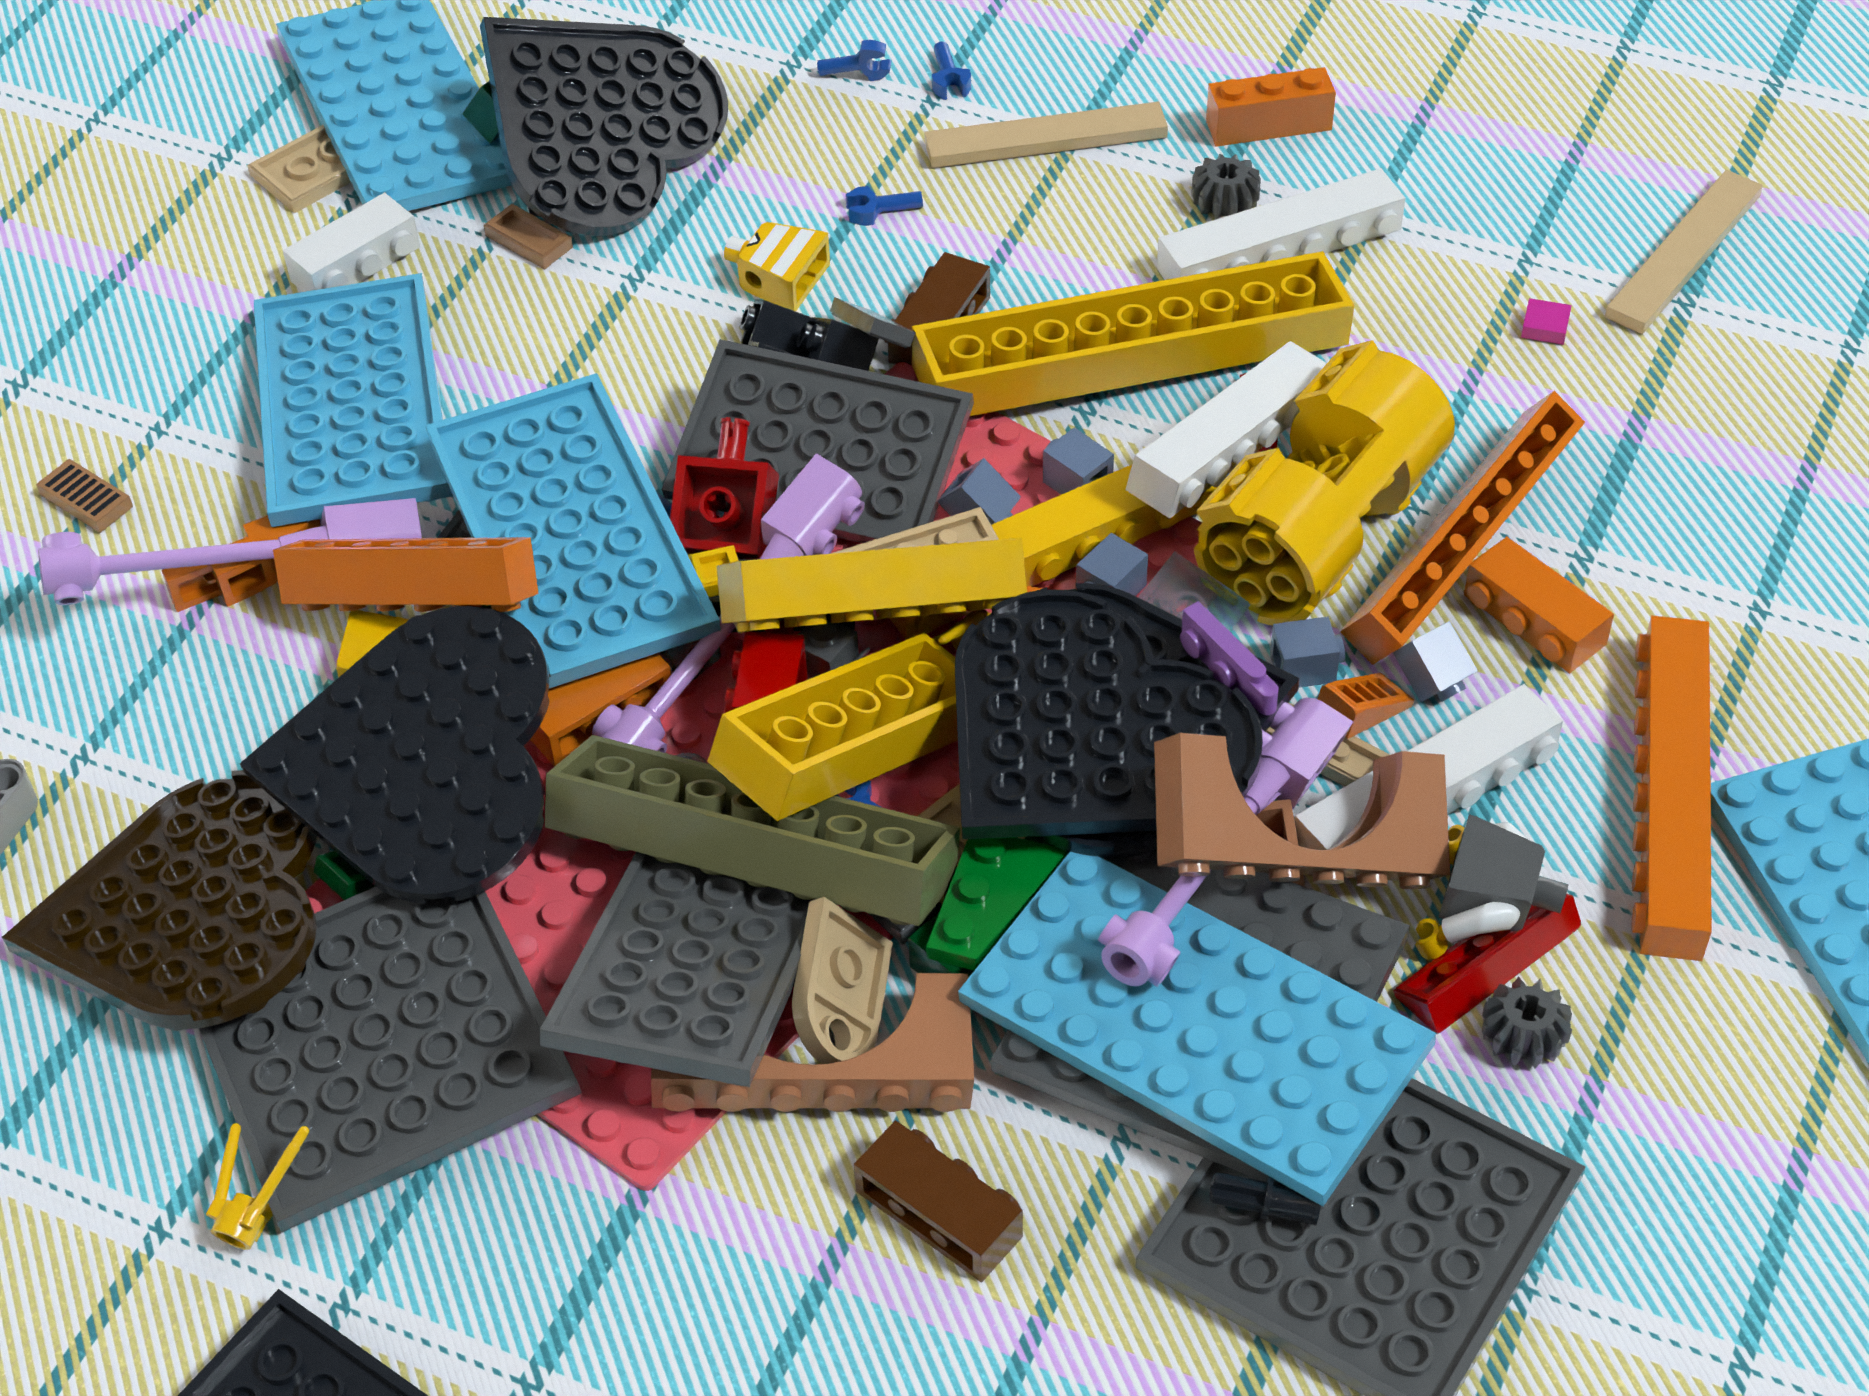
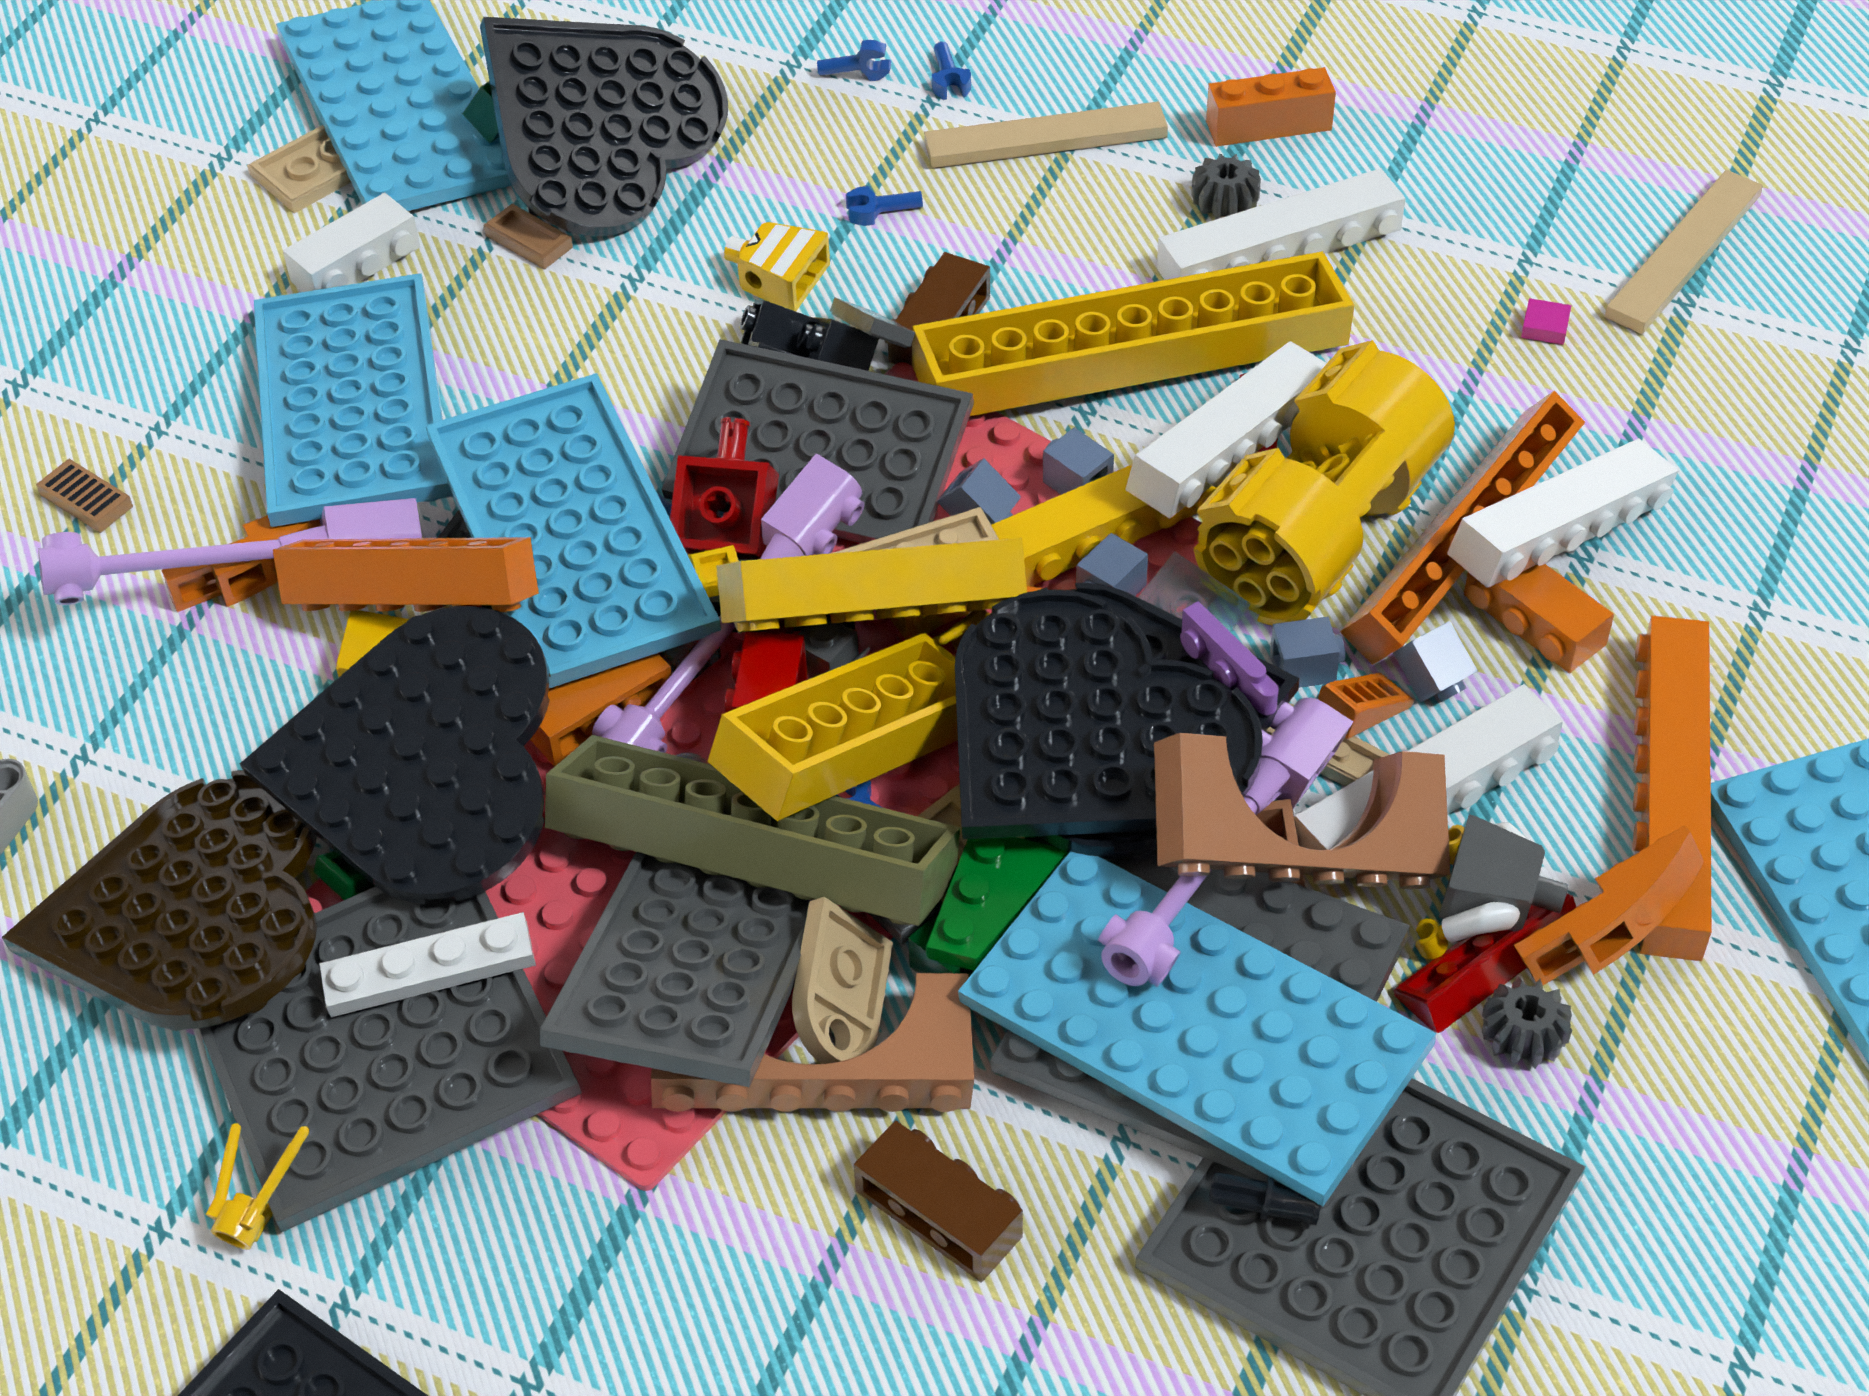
(427, 964): none -> white plate
(1562, 512): none -> white brick
(1631, 904): none -> orange slope

